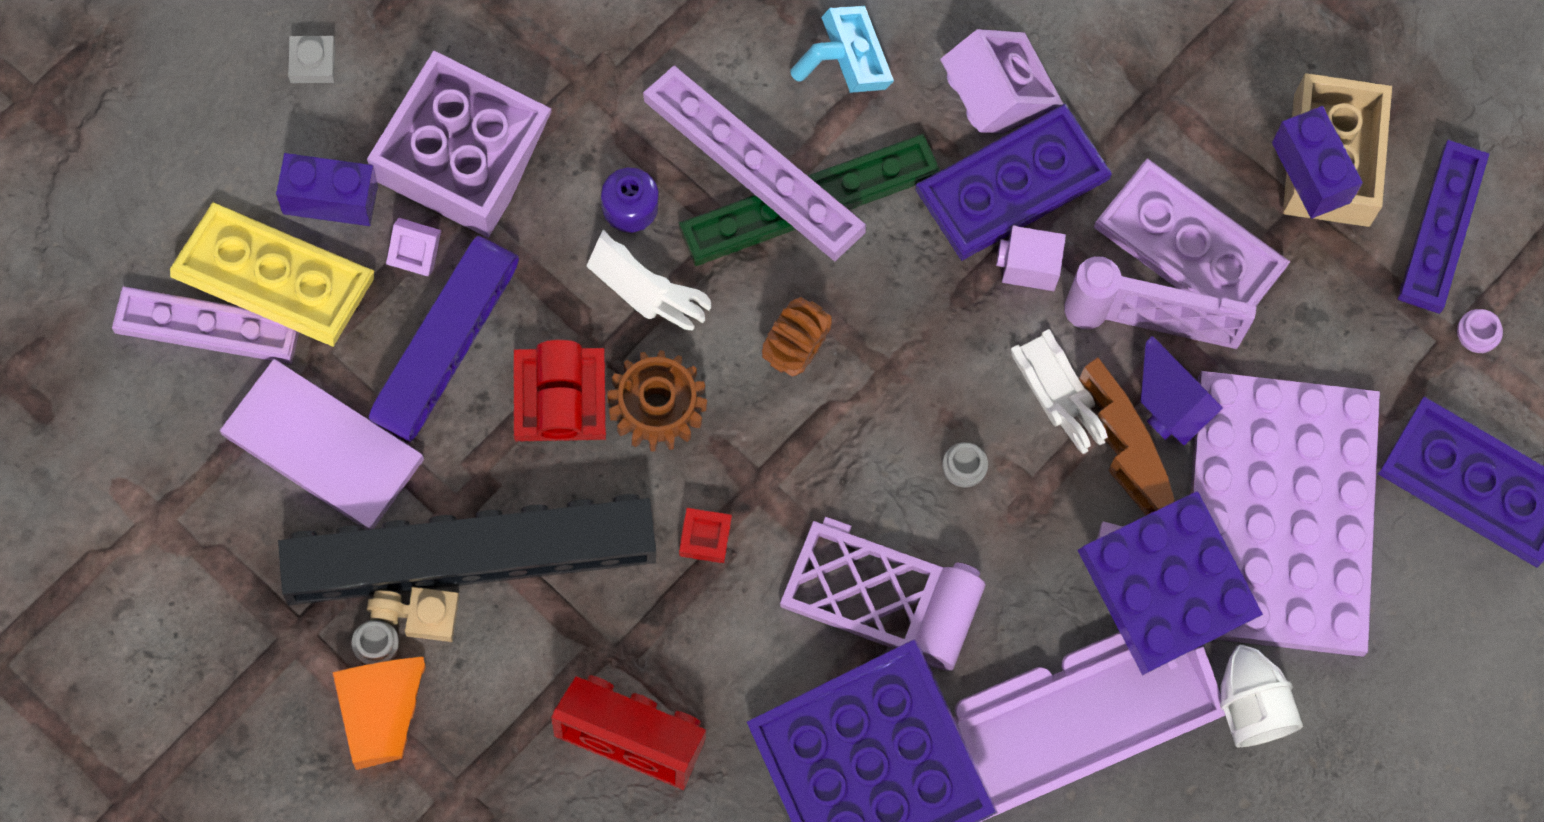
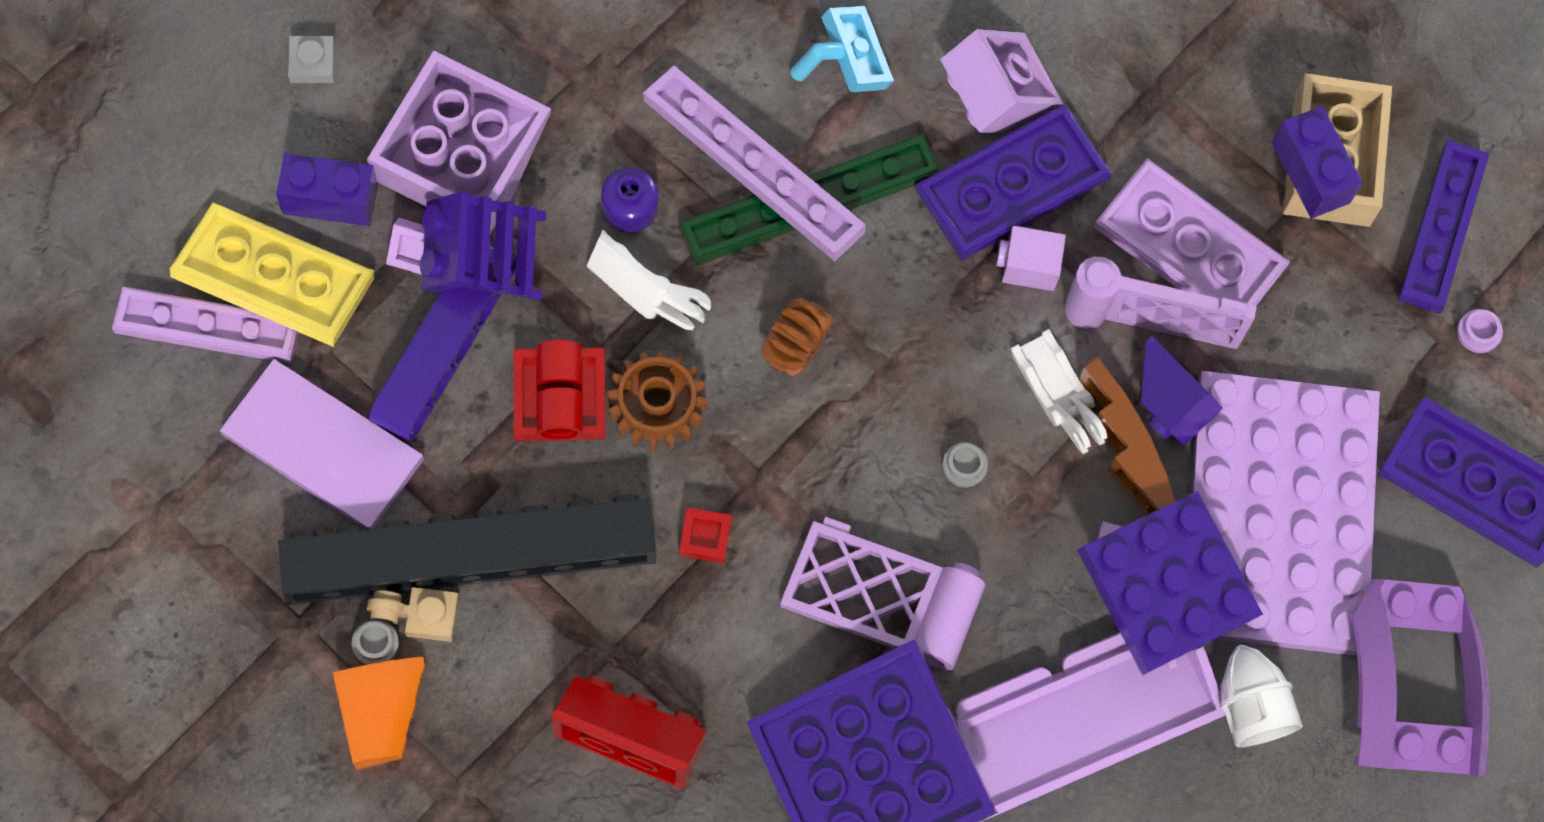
(460, 240): none -> dark purple plate
(1412, 744): none -> medium lavender wedge

